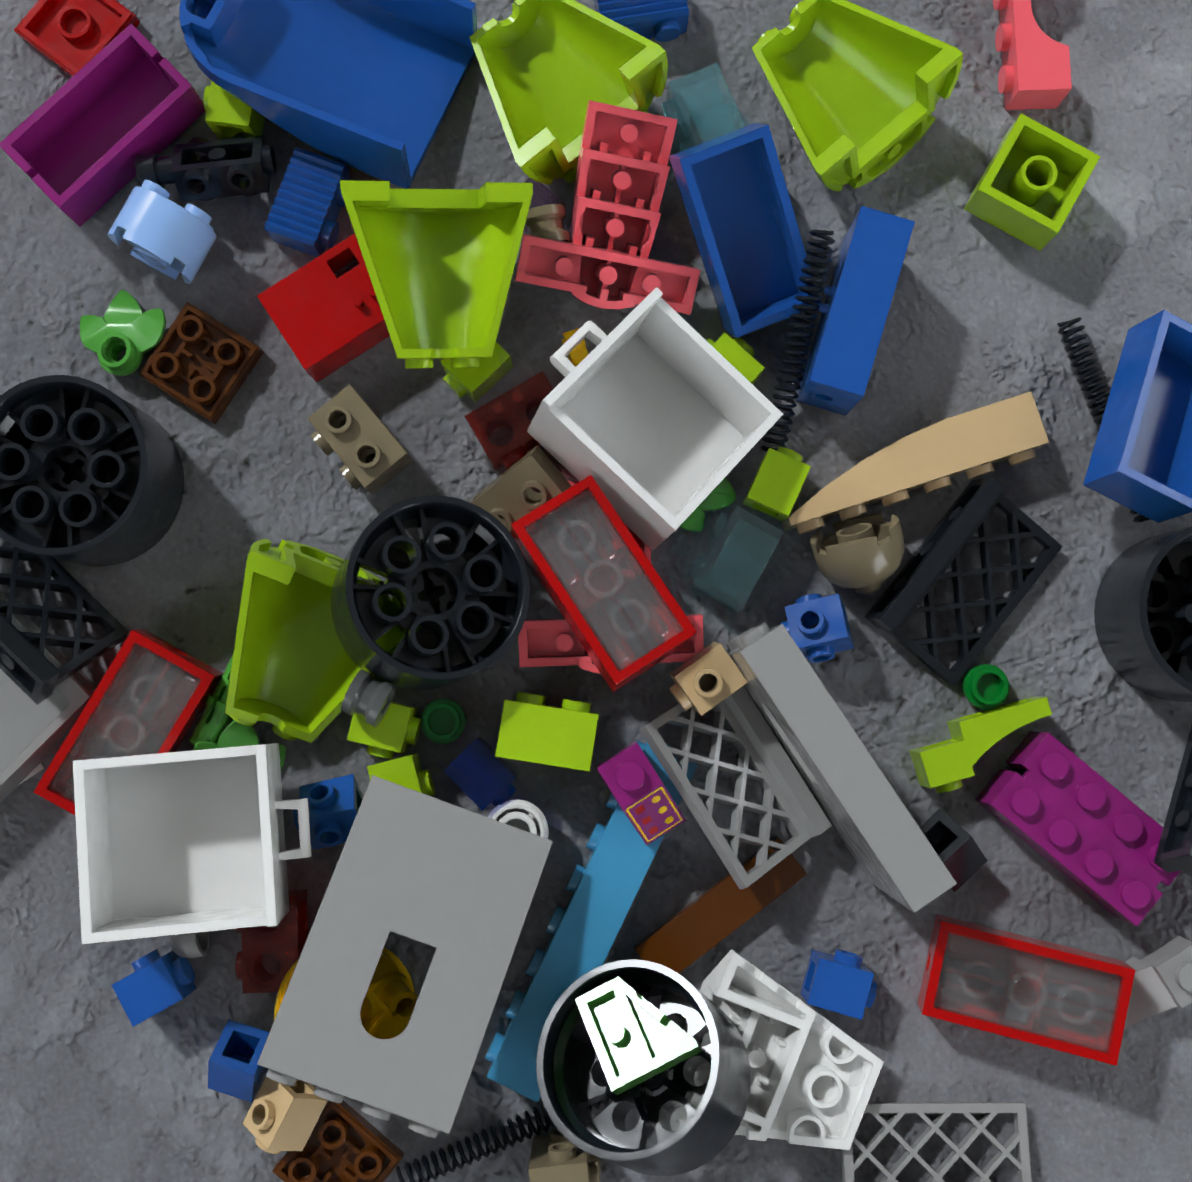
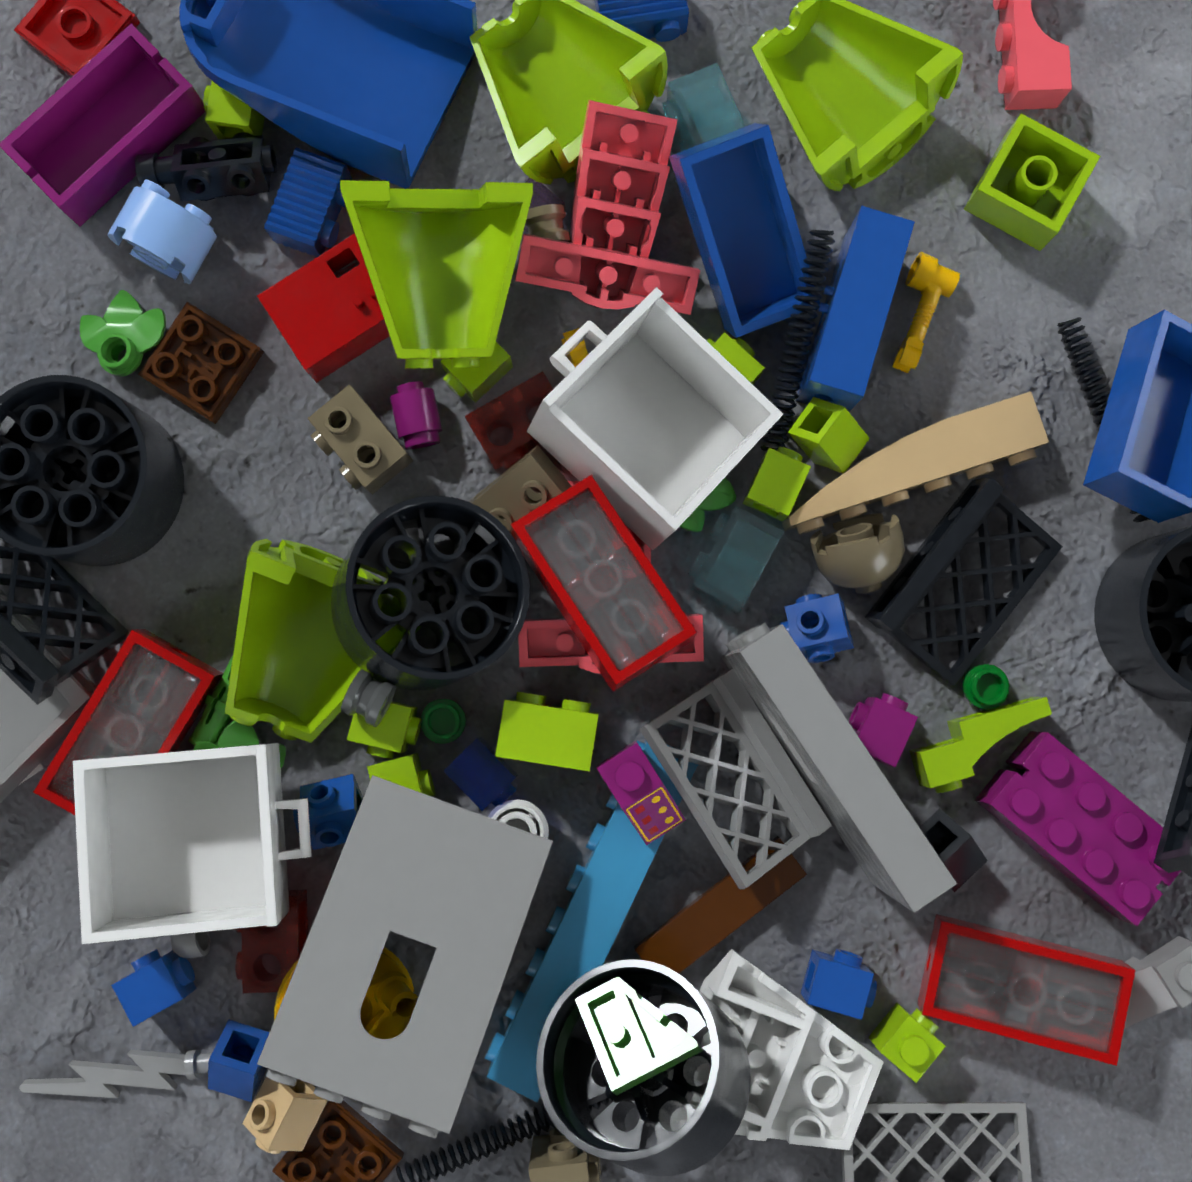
(100, 1077): none -> light grey piece
(416, 415): none -> magenta brick
(706, 679): tan brick -> none
(828, 435): none -> lime brick
(883, 727): none -> magenta brick
(908, 1040): none -> lime brick
(933, 282): none -> yellow brick

